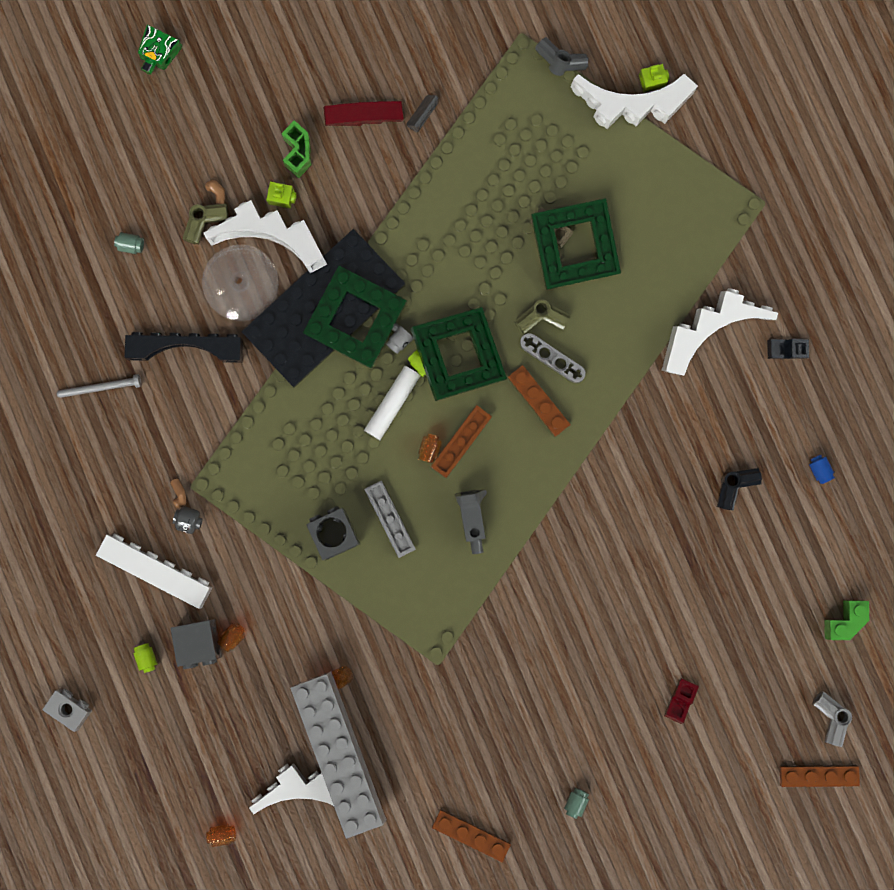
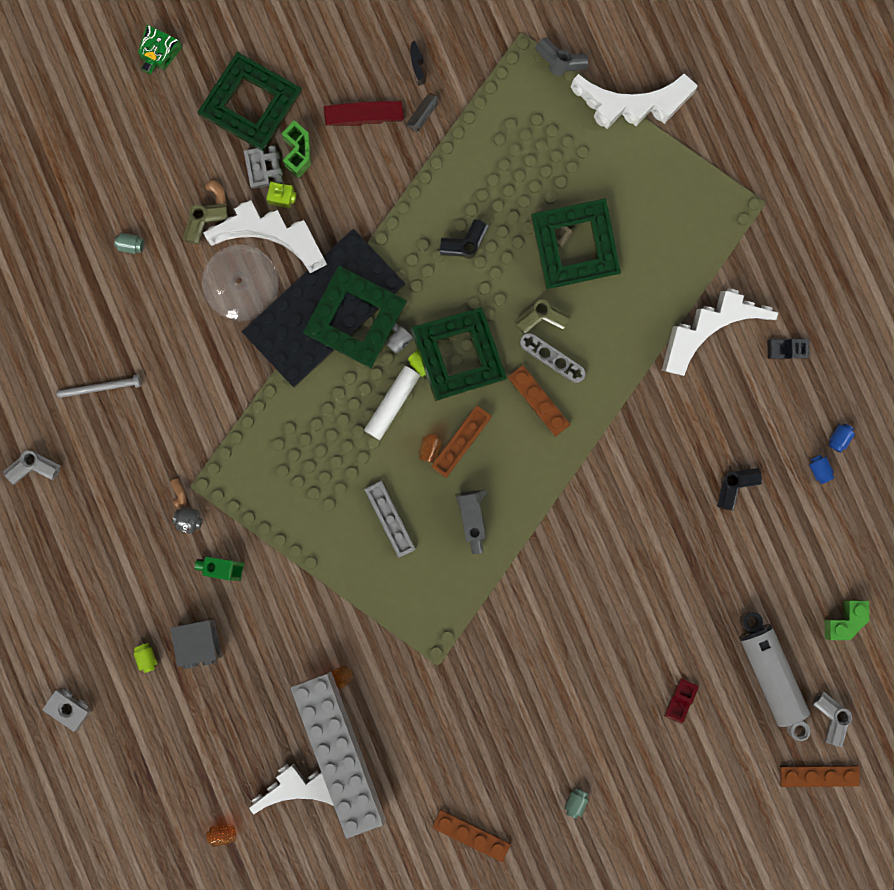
(41, 465): none -> light grey piece
(144, 347): black arch -> none
(154, 571): white brick -> none
(220, 568): none -> green torso
(231, 637): clear orange brick -> none
(257, 168): none -> light grey plate
(258, 134): none -> dark green plate
(349, 539): dark grey brick -> none
(416, 60): none -> black slope
(474, 237): none -> black piece
(653, 78): lime brick -> none
(775, 676): none -> light grey piece
(841, 437): none -> blue brick

